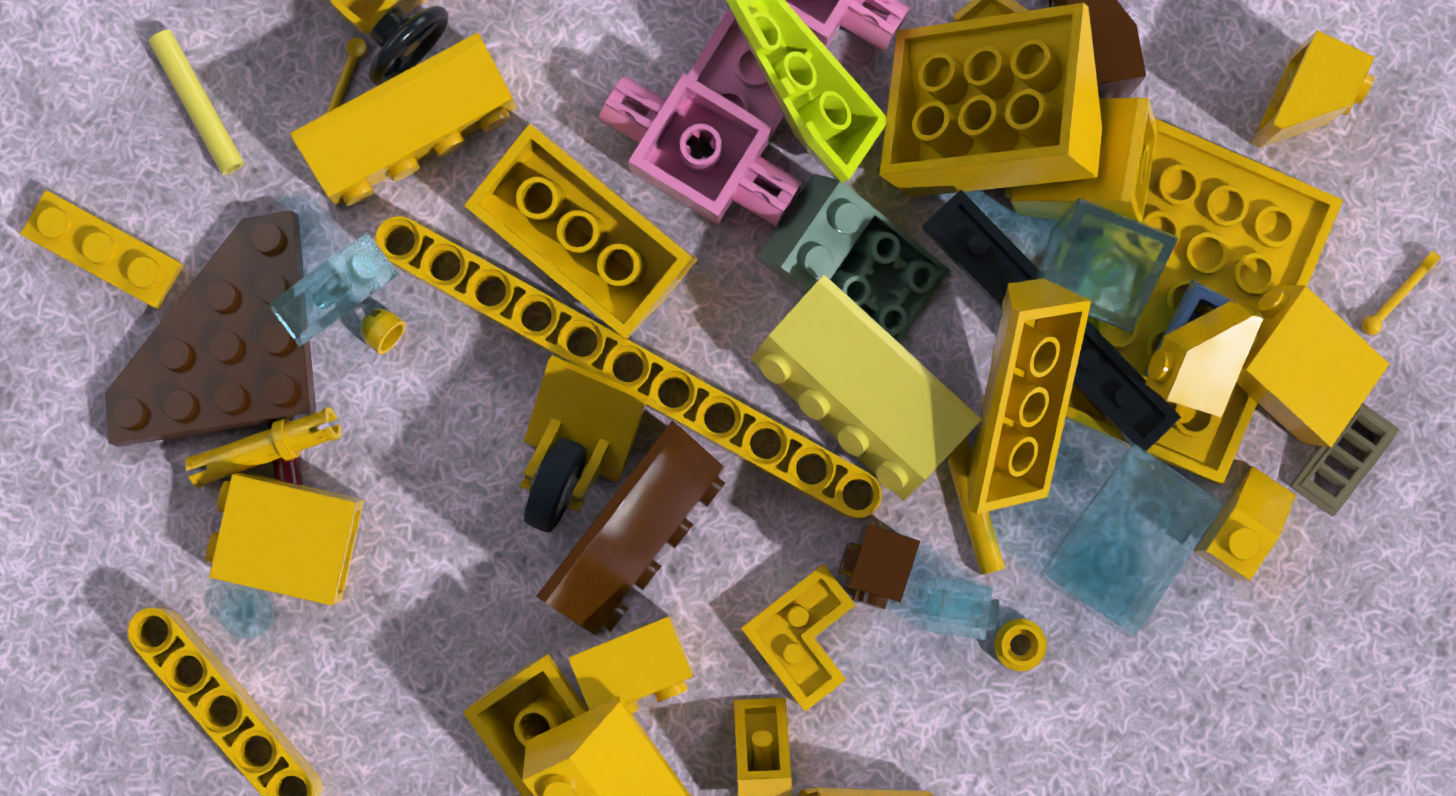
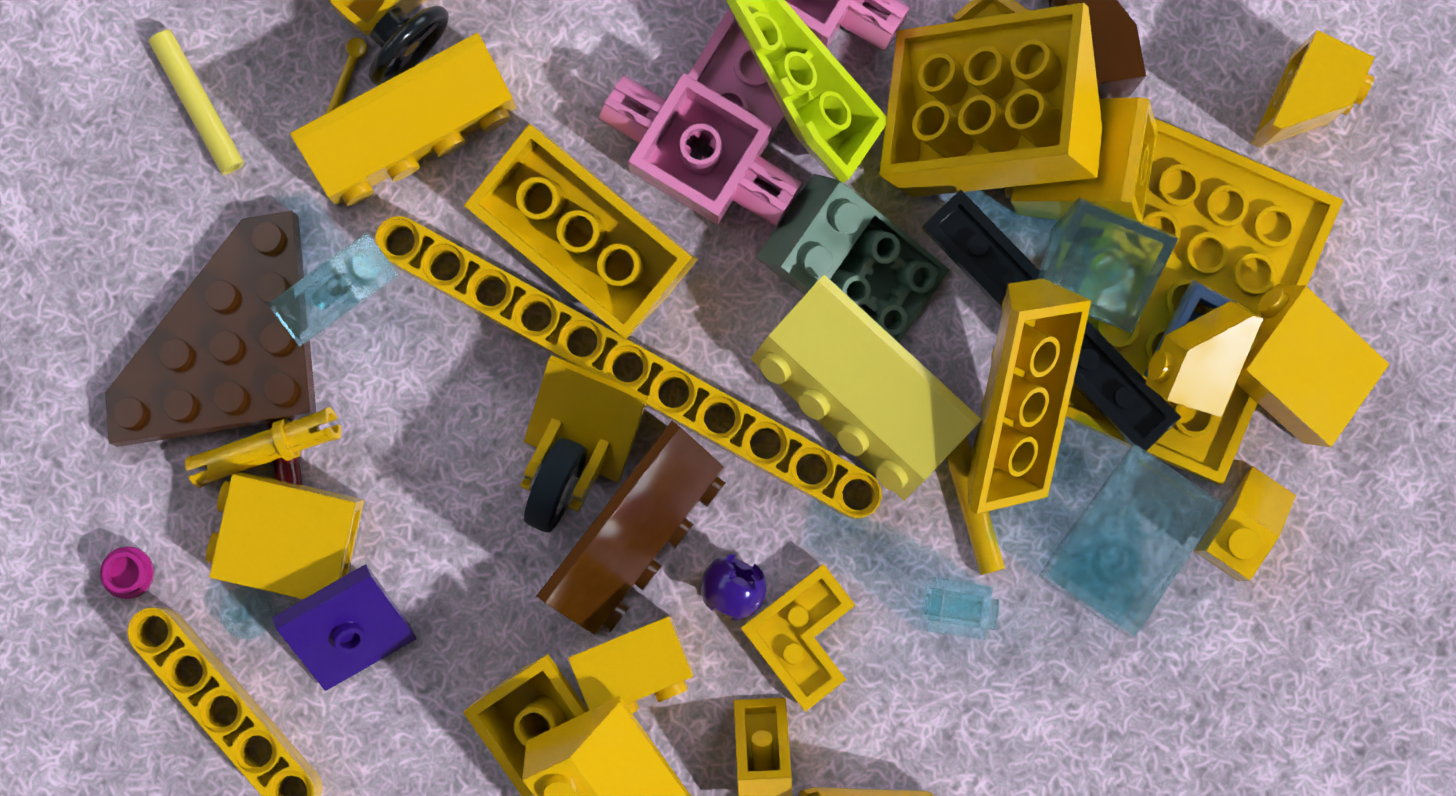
(102, 249): yellow plate -> none
(127, 572): none -> dark pink plate
(344, 627): none -> dark purple plate
(382, 330): yellow hinge -> none
(733, 587): none -> dark purple piece
(878, 566): reddish brown brick -> none
(1036, 639): yellow plate -> none
(1372, 451): dark tan slope -> none
(1373, 324): yellow hinge -> none

